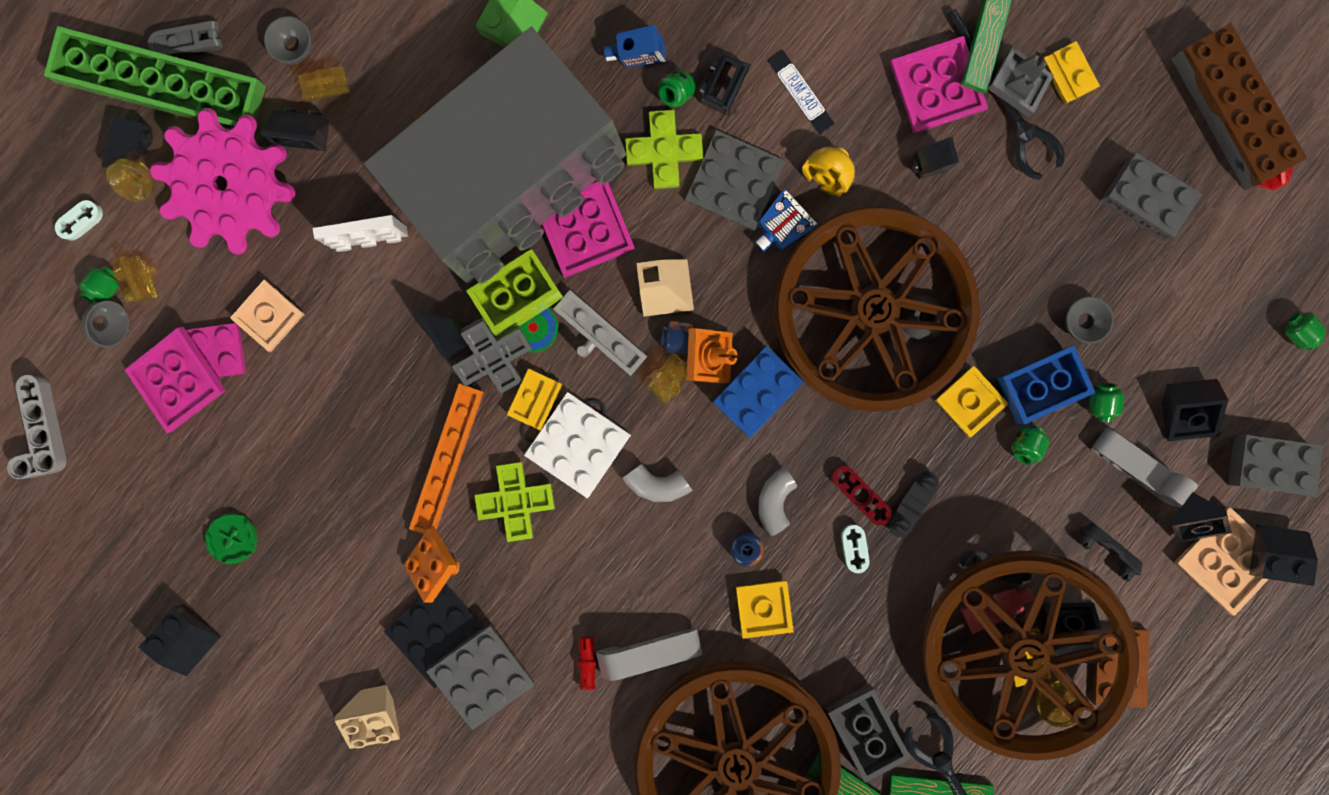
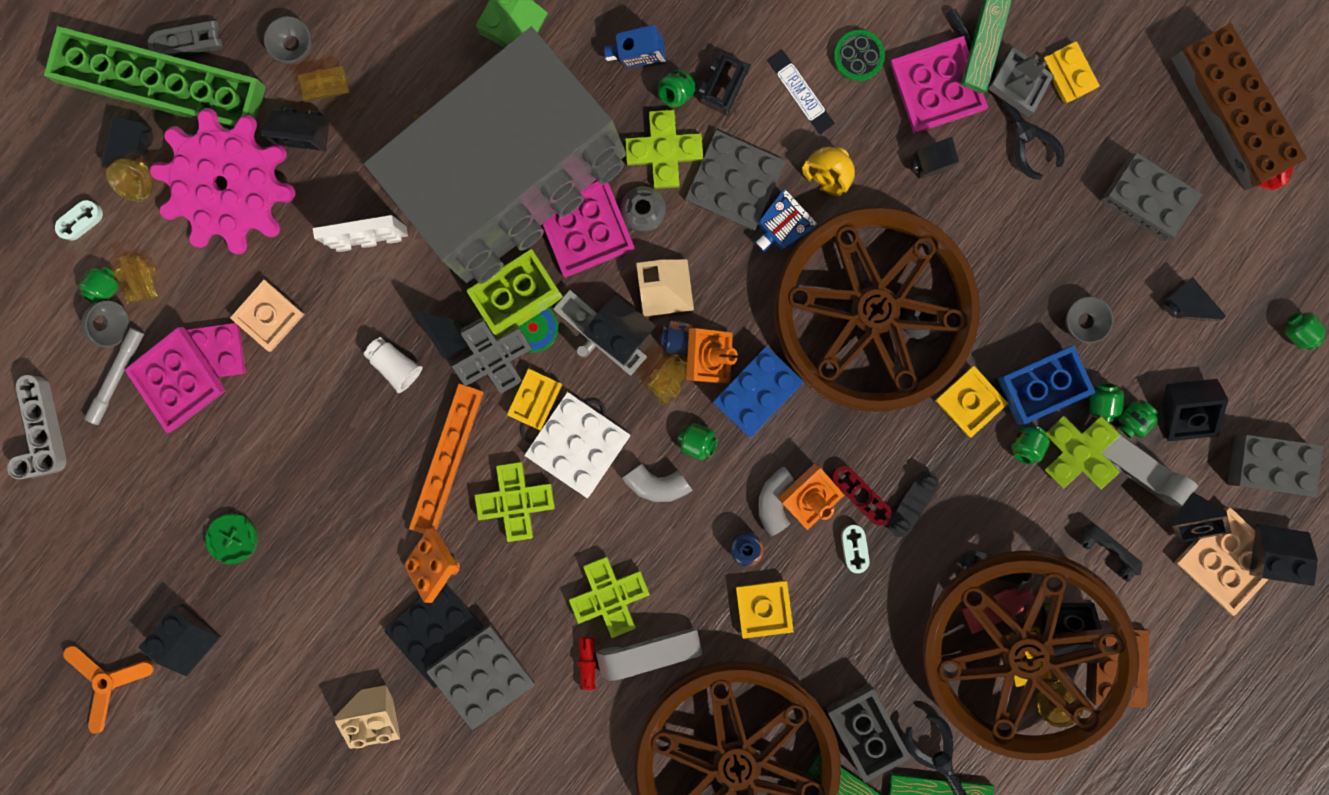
(96, 675): none -> orange piece
(113, 377): none -> light grey piece
(392, 364): none -> white plant
(609, 597): none -> lime plate
(619, 329): none -> black slope
(643, 222): none -> dark grey piece
(697, 441): none -> green head
(811, 497): none -> orange plate
(859, 55): none -> tile
(1082, 452): none -> lime plate
(1137, 419): none -> green head
(1191, 302): none -> black slope

